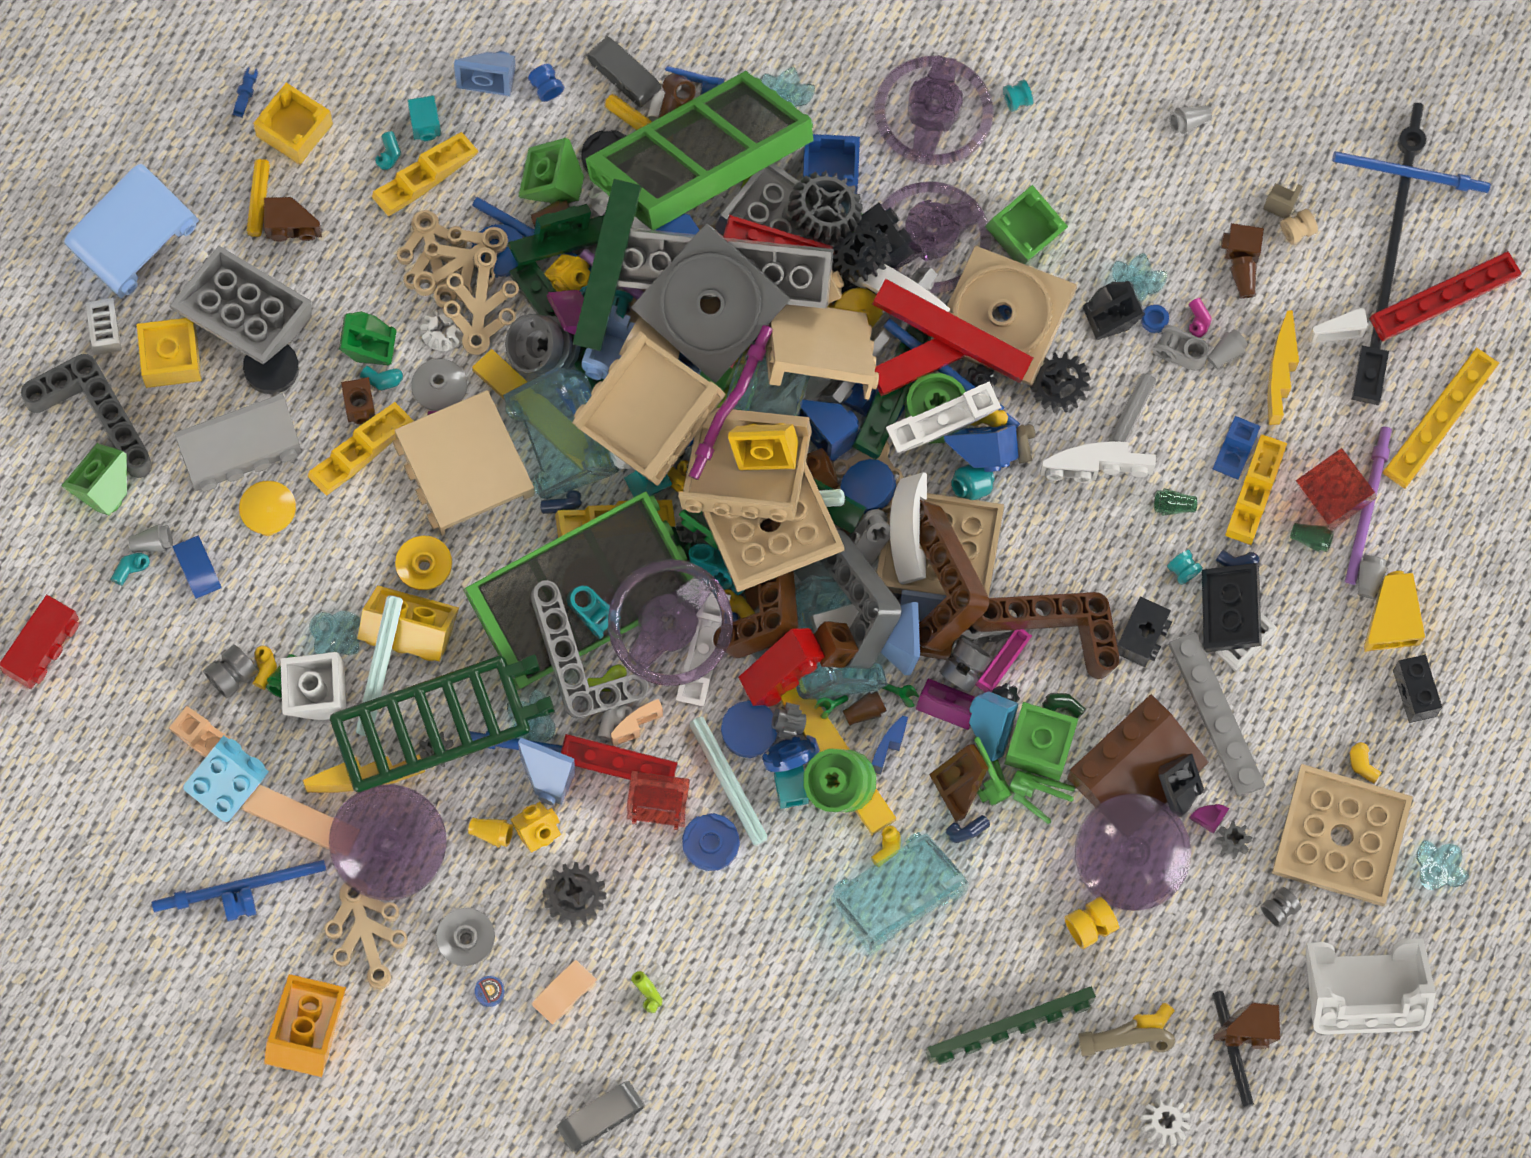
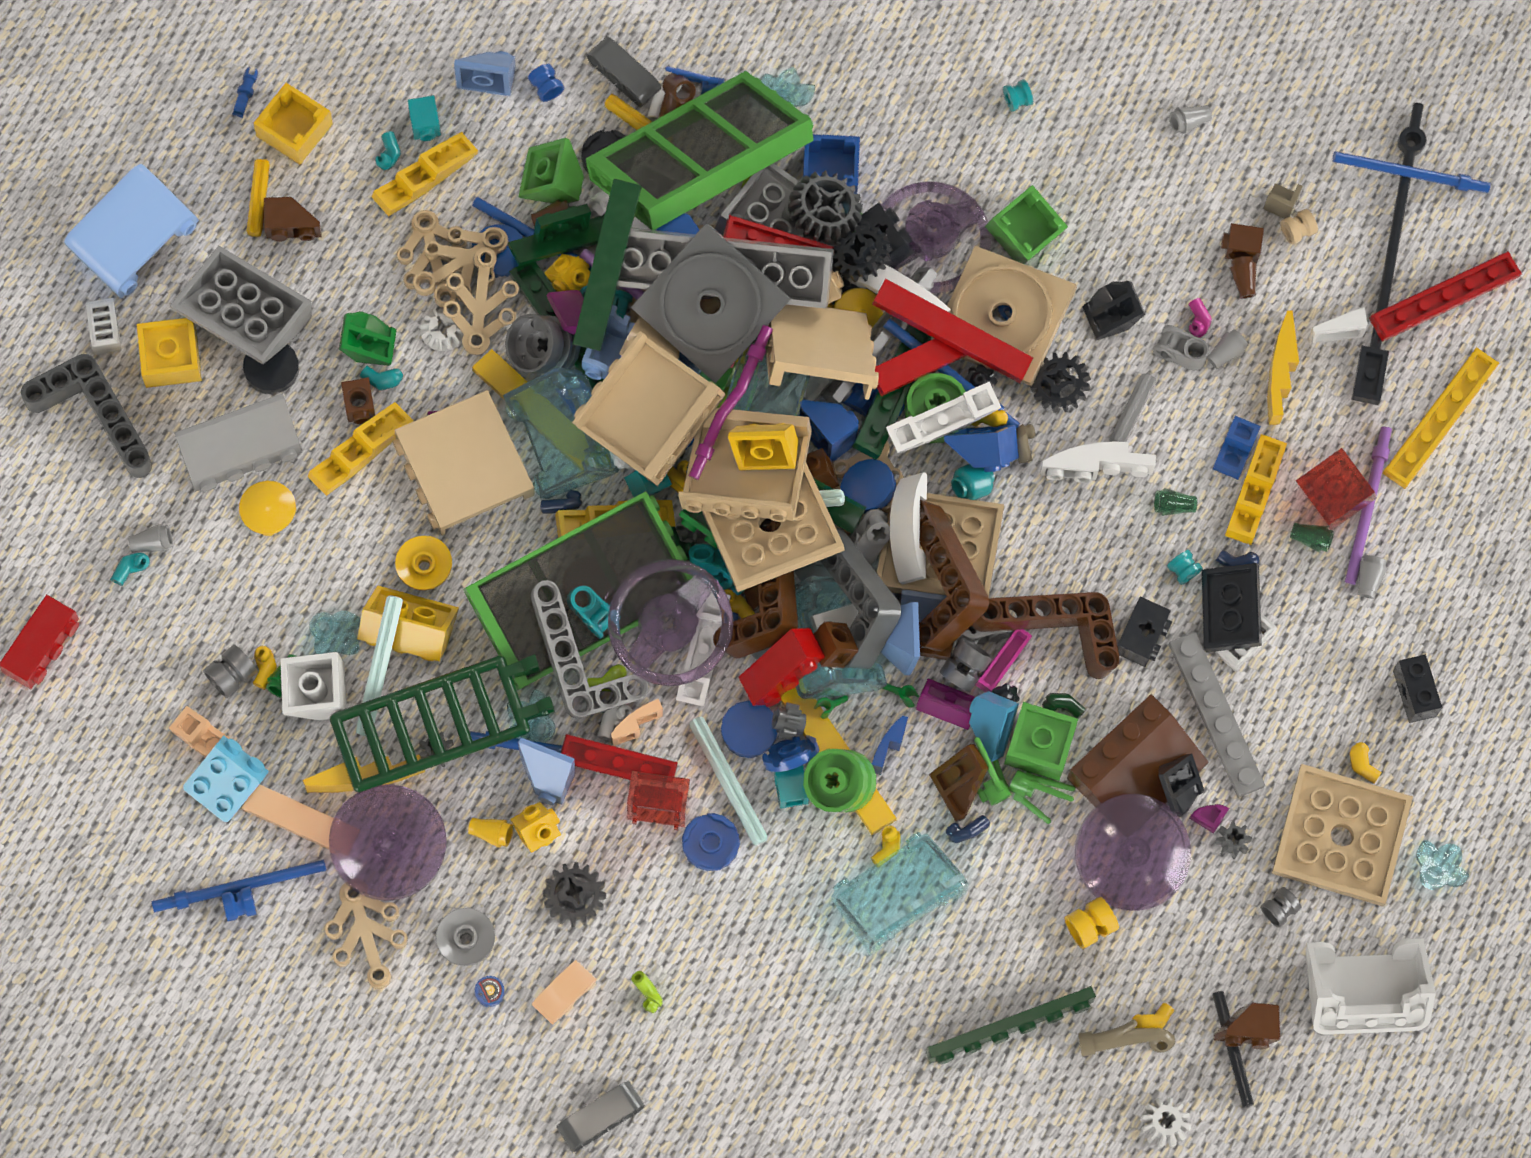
(100, 479): bright green slope -> none
(197, 567): blue slope -> none
(304, 1025): light orange slope -> none
(439, 396): light grey dish -> none
(866, 708): reddish brown cone -> none
(933, 119): clear purple piece -> none
(1141, 275): clear light blue plate -> none
(1155, 318): blue tile -> none
(1396, 615): yellow slope -> none

